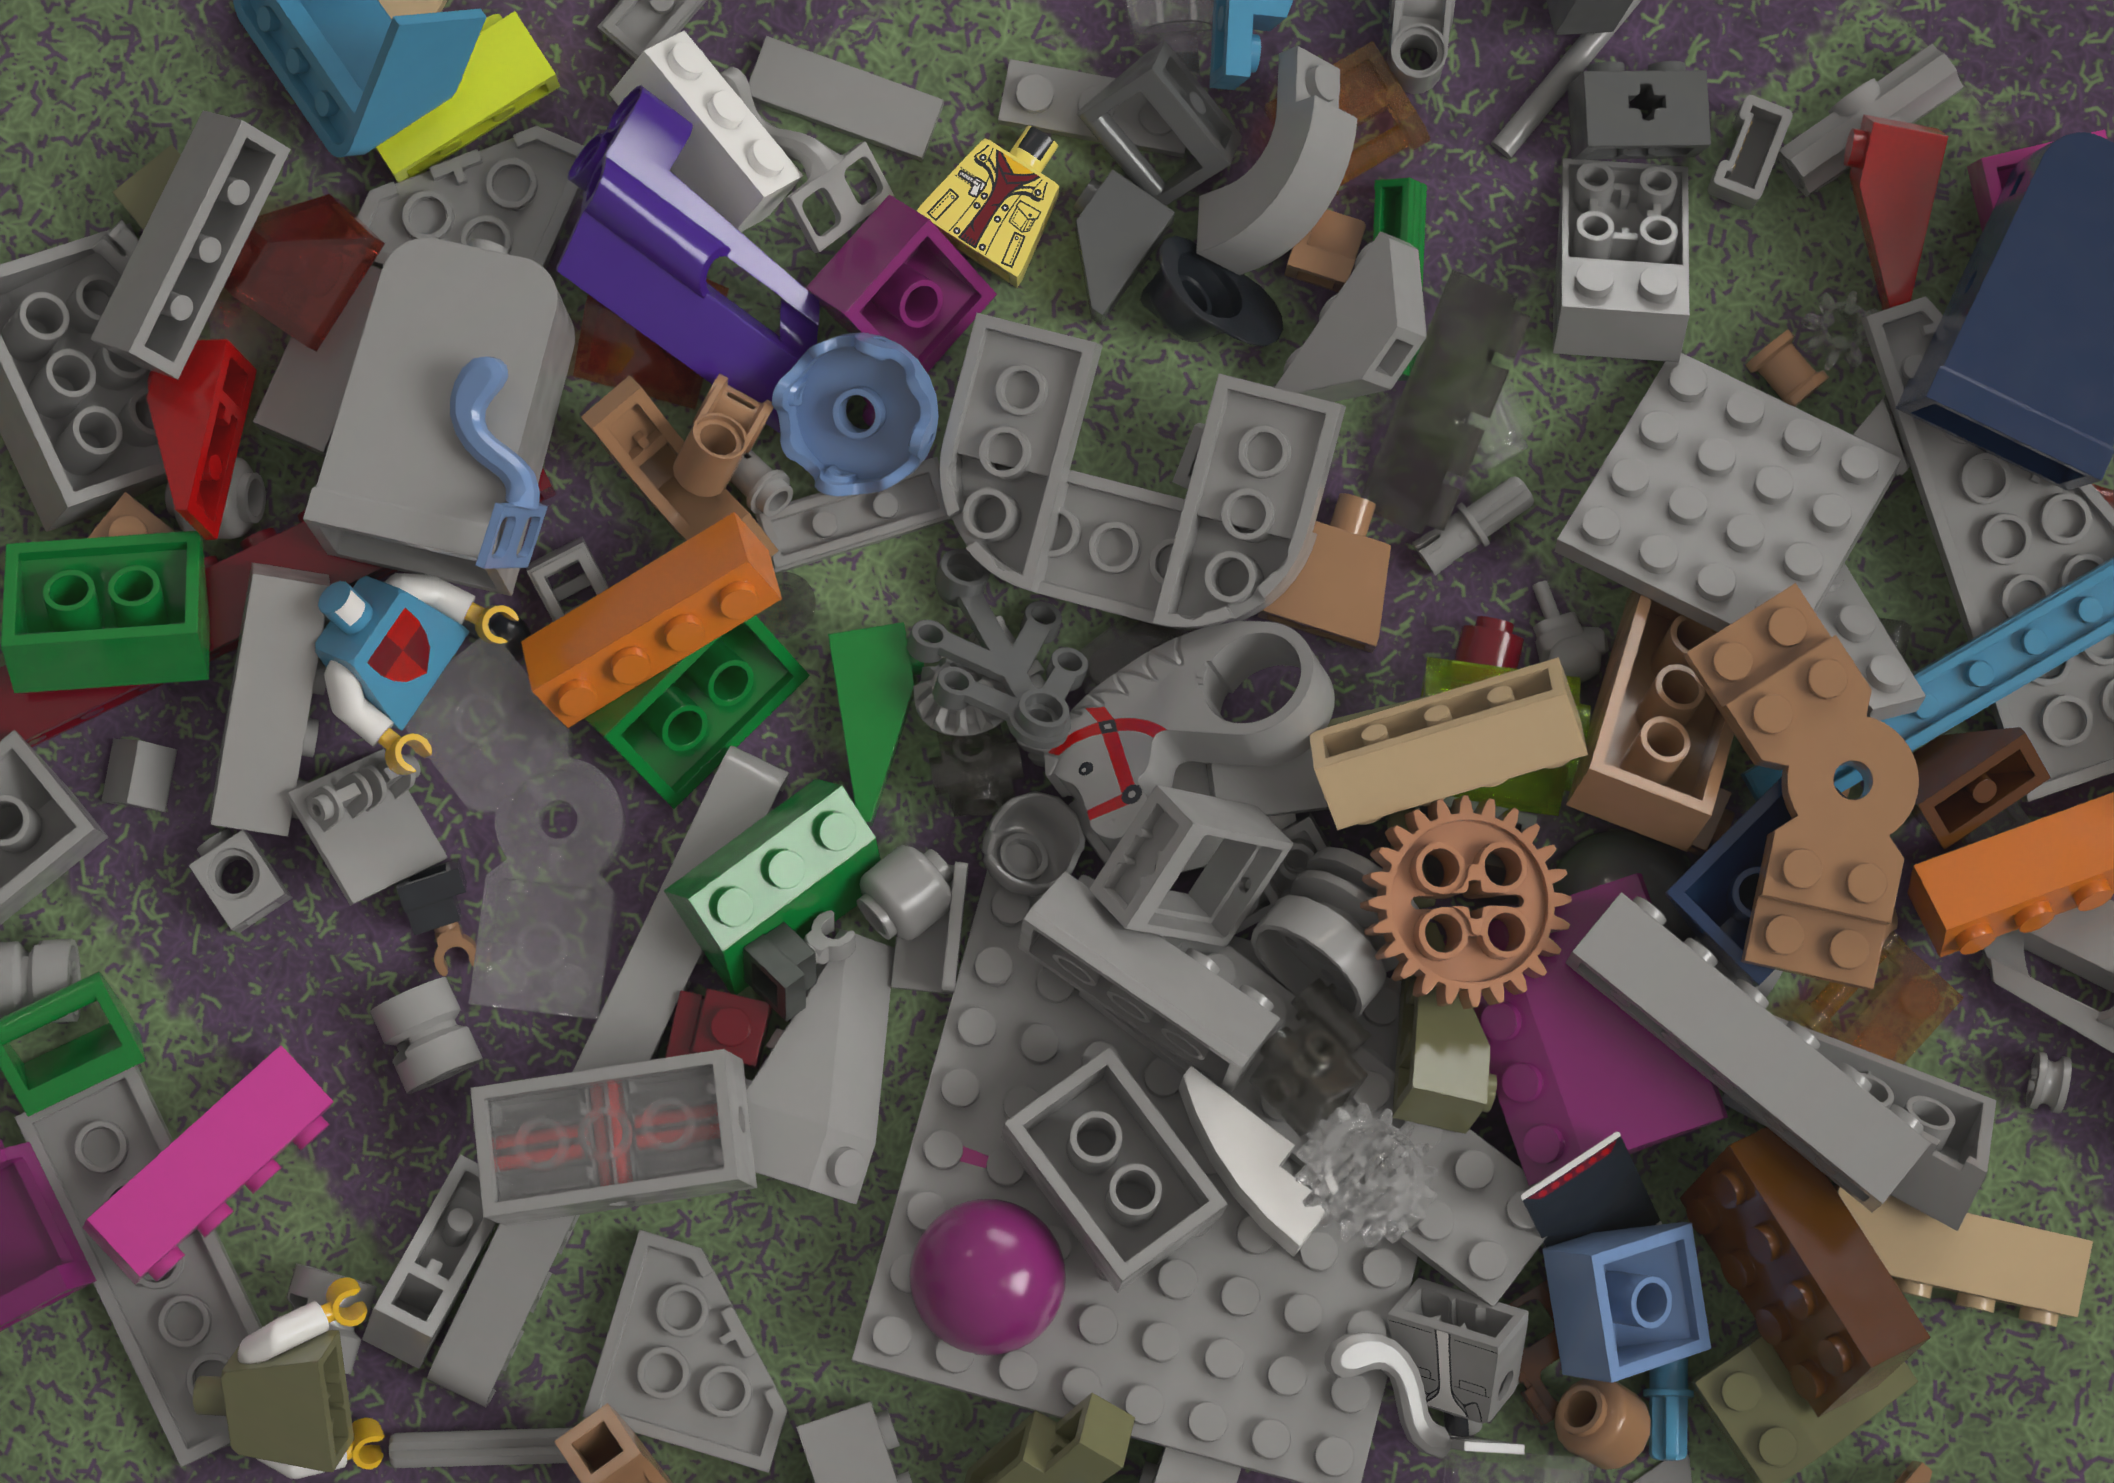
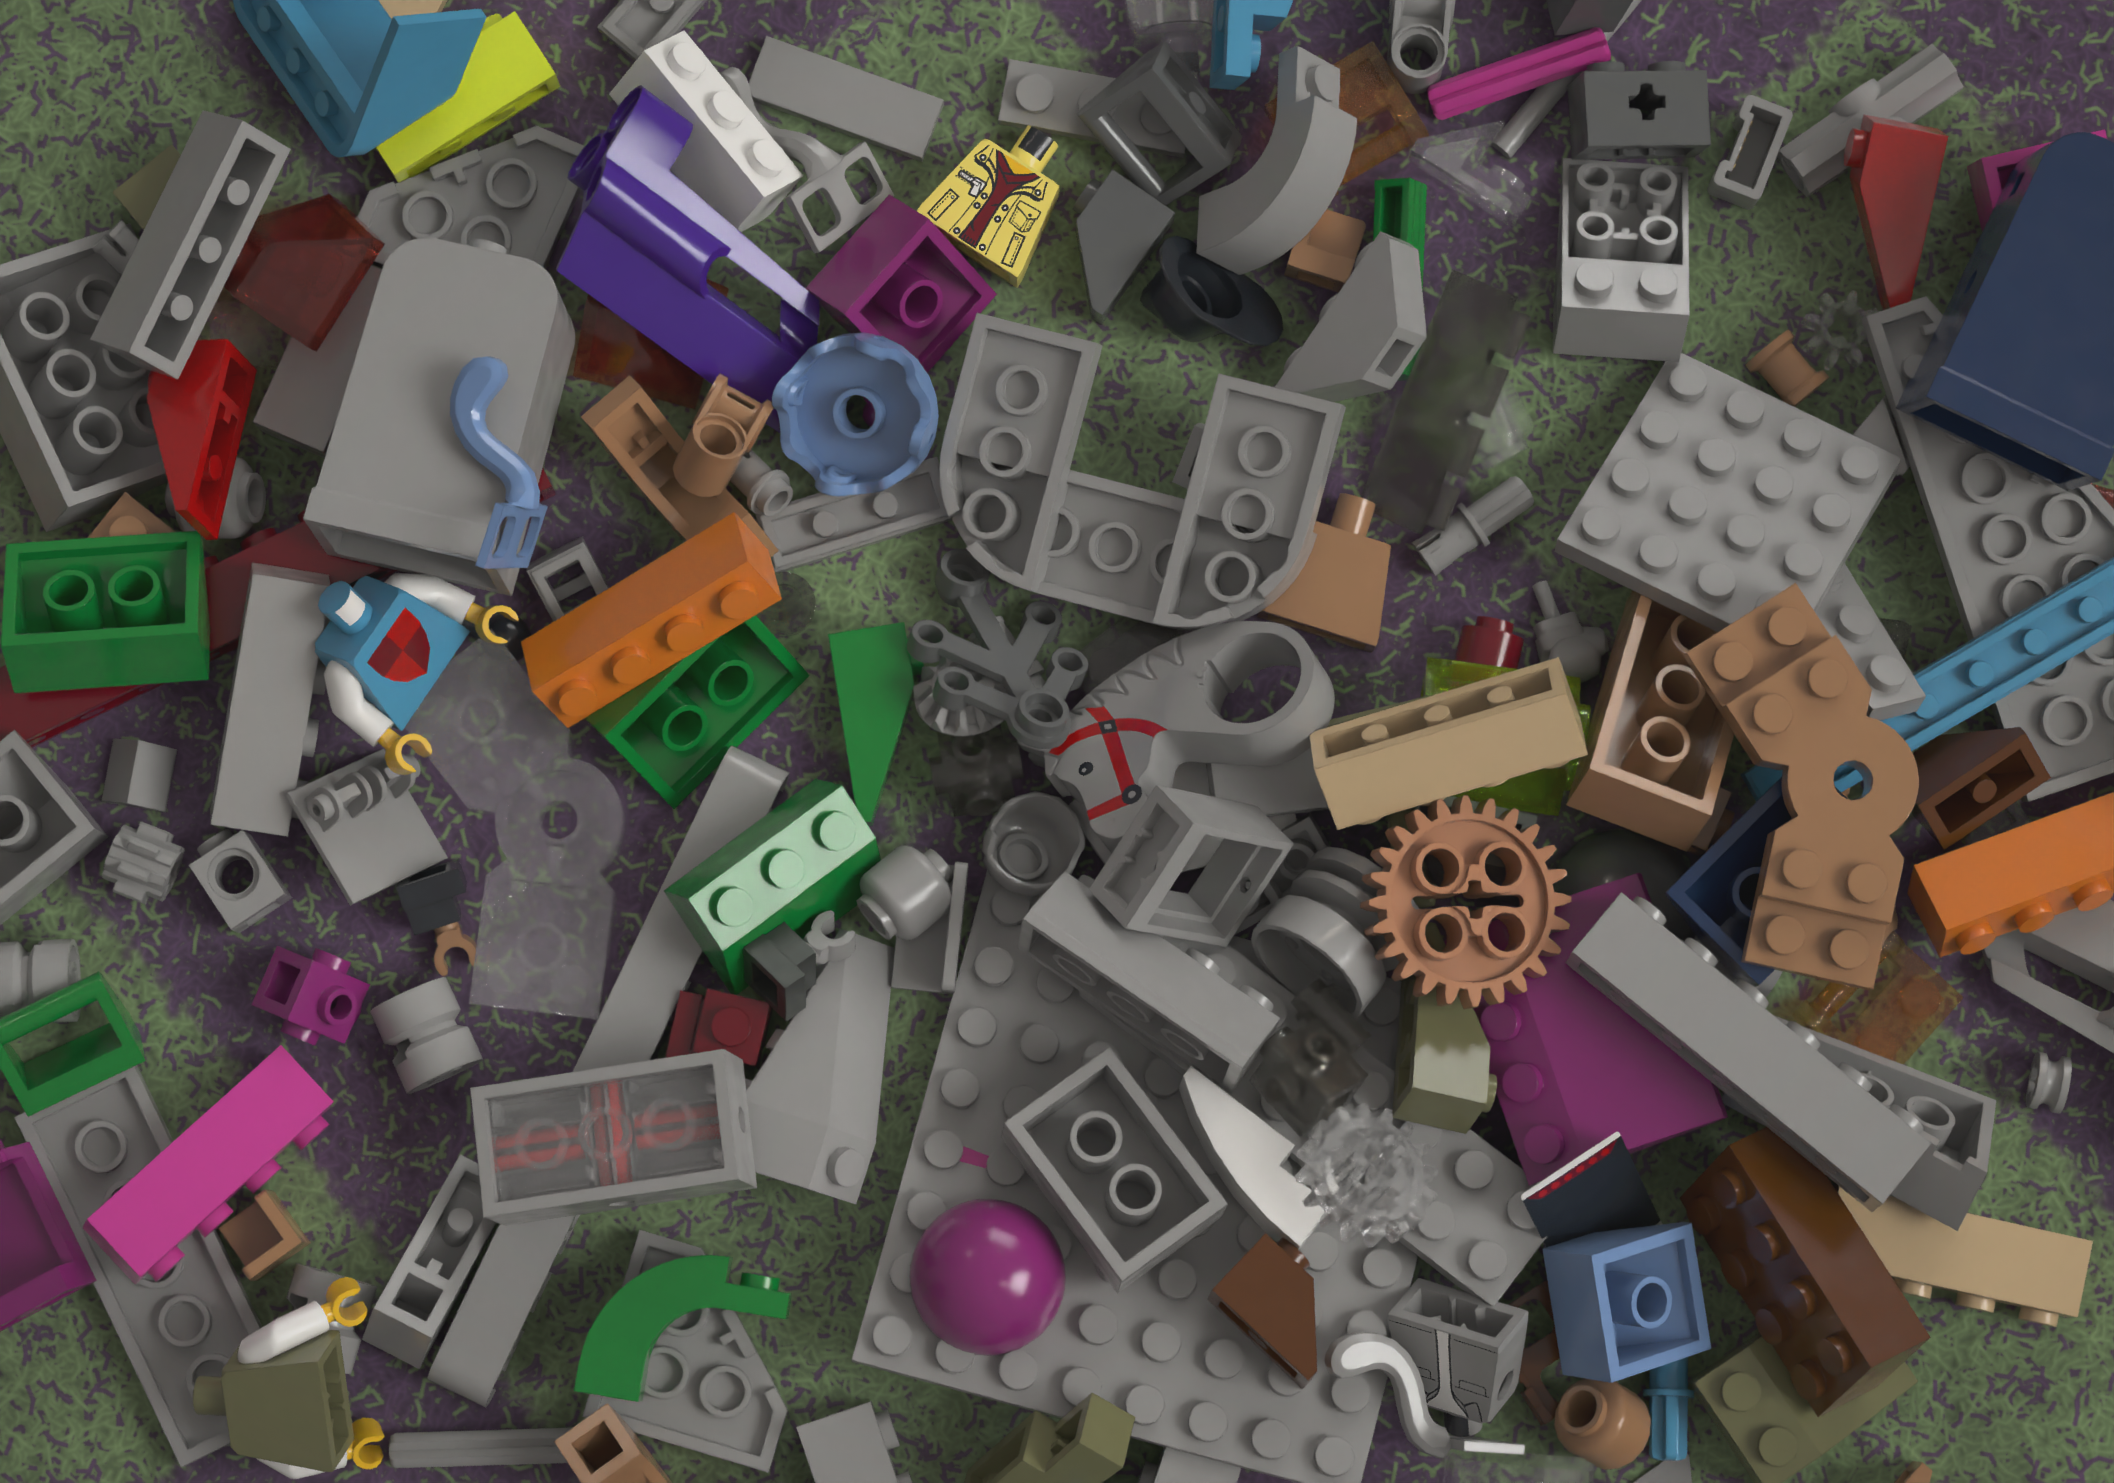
(143, 863): none -> light grey gear
(264, 1235): none -> medium nougat panel
(311, 995): none -> magenta brick
(627, 1328): none -> green arch
(1273, 1305): none -> reddish brown slope
(1456, 163): none -> clear slope
(1518, 73): none -> dark pink axle

